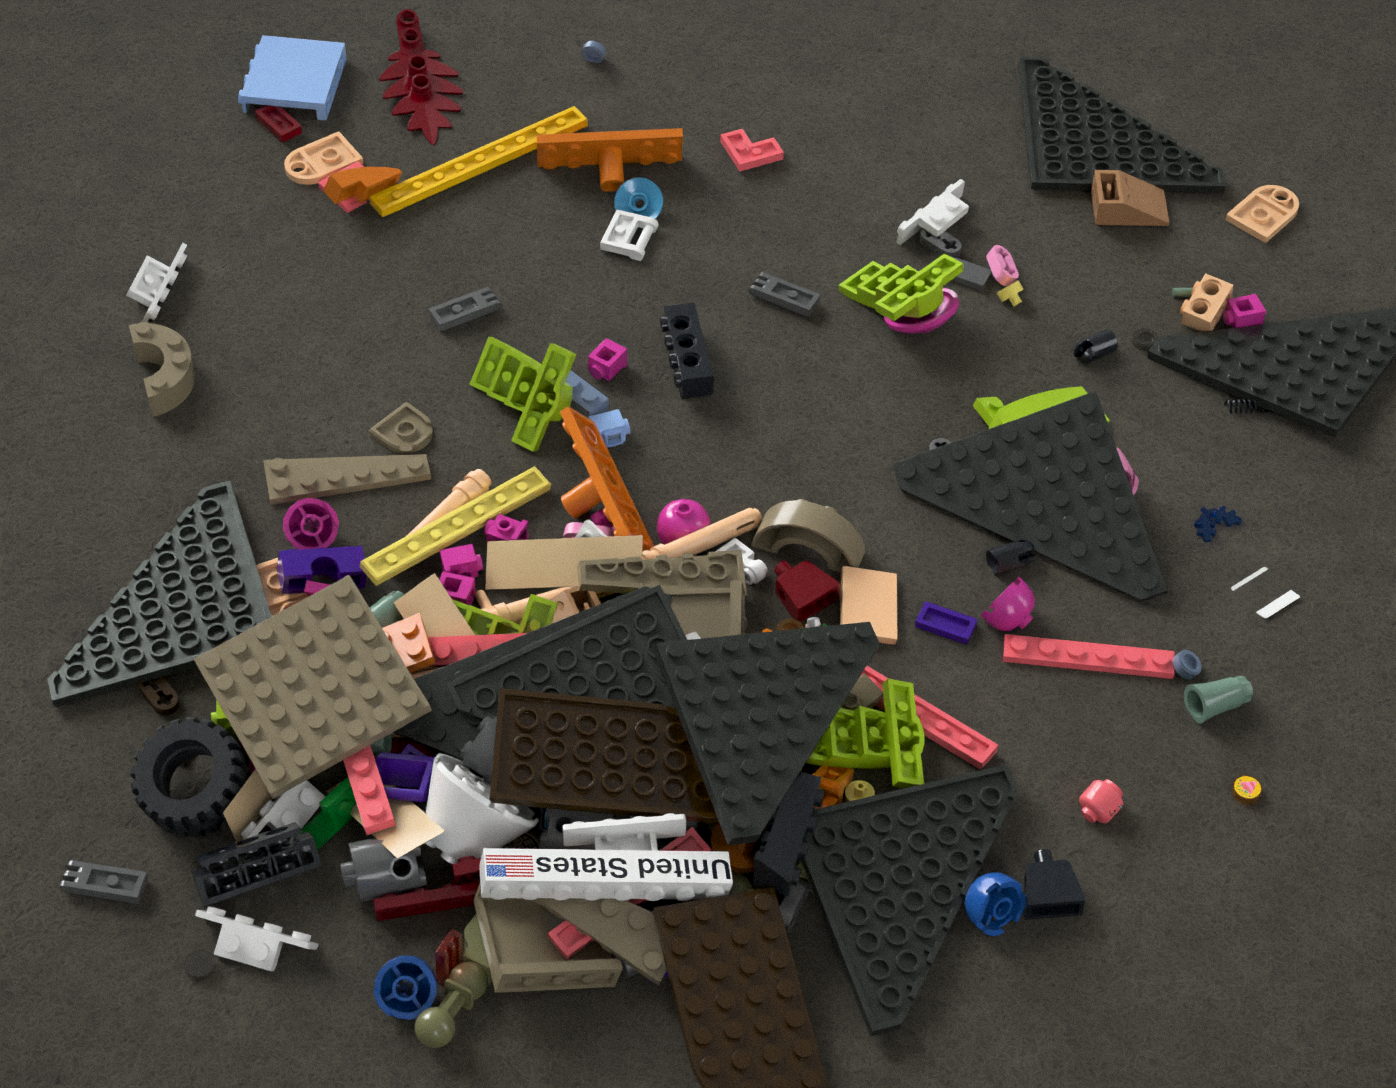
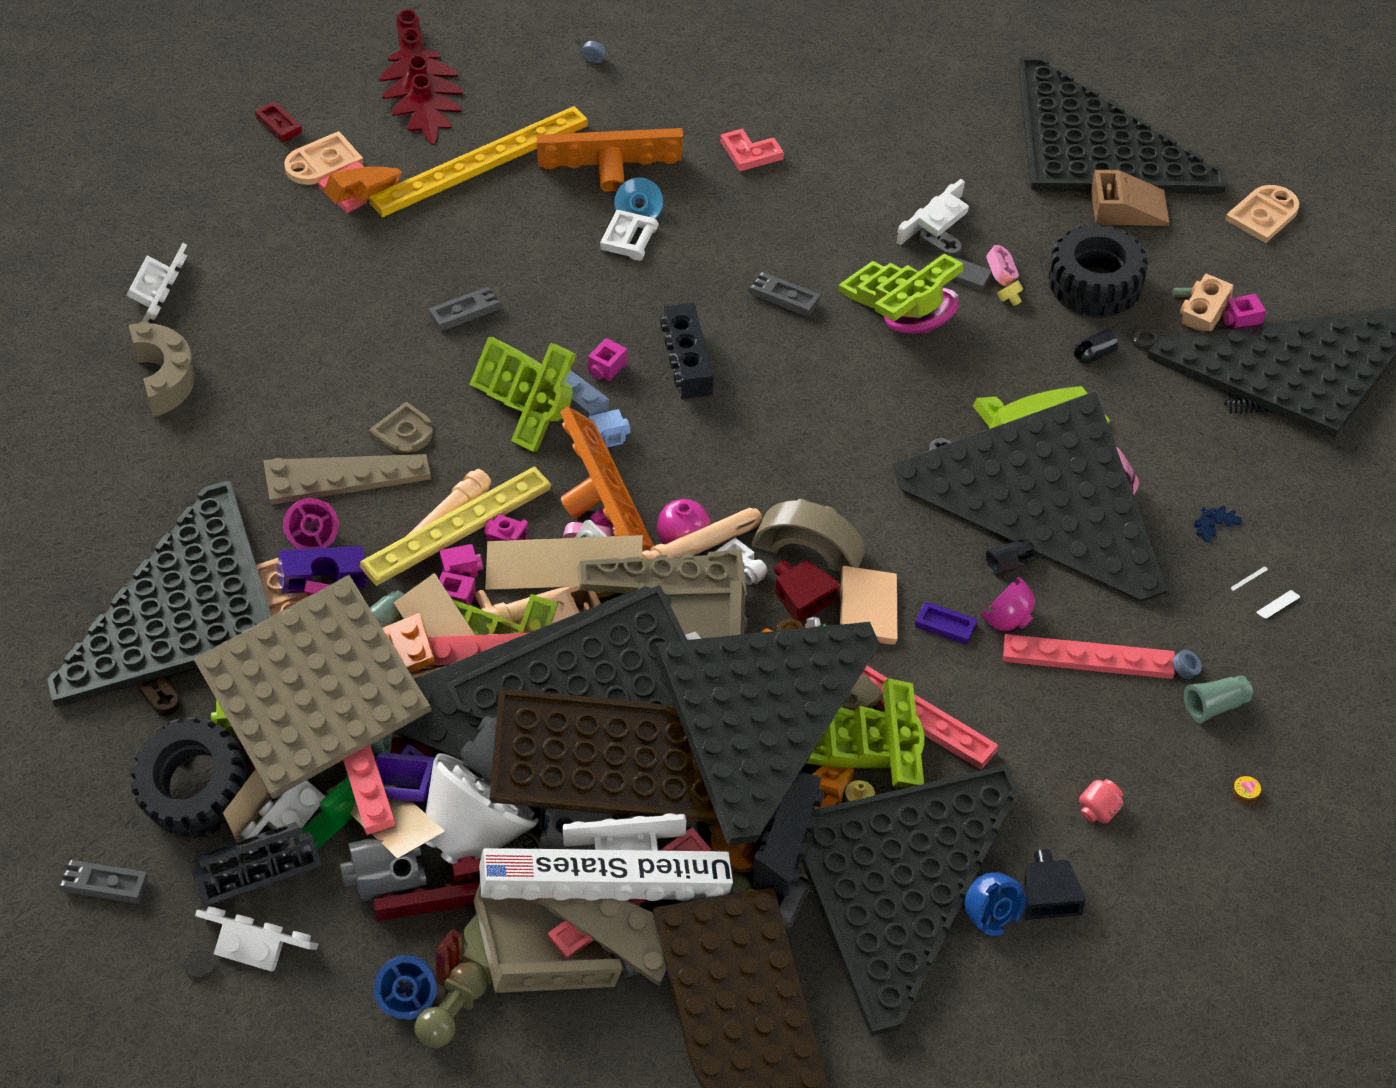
(294, 74): light blue panel -> none
(1096, 291): none -> black tyre

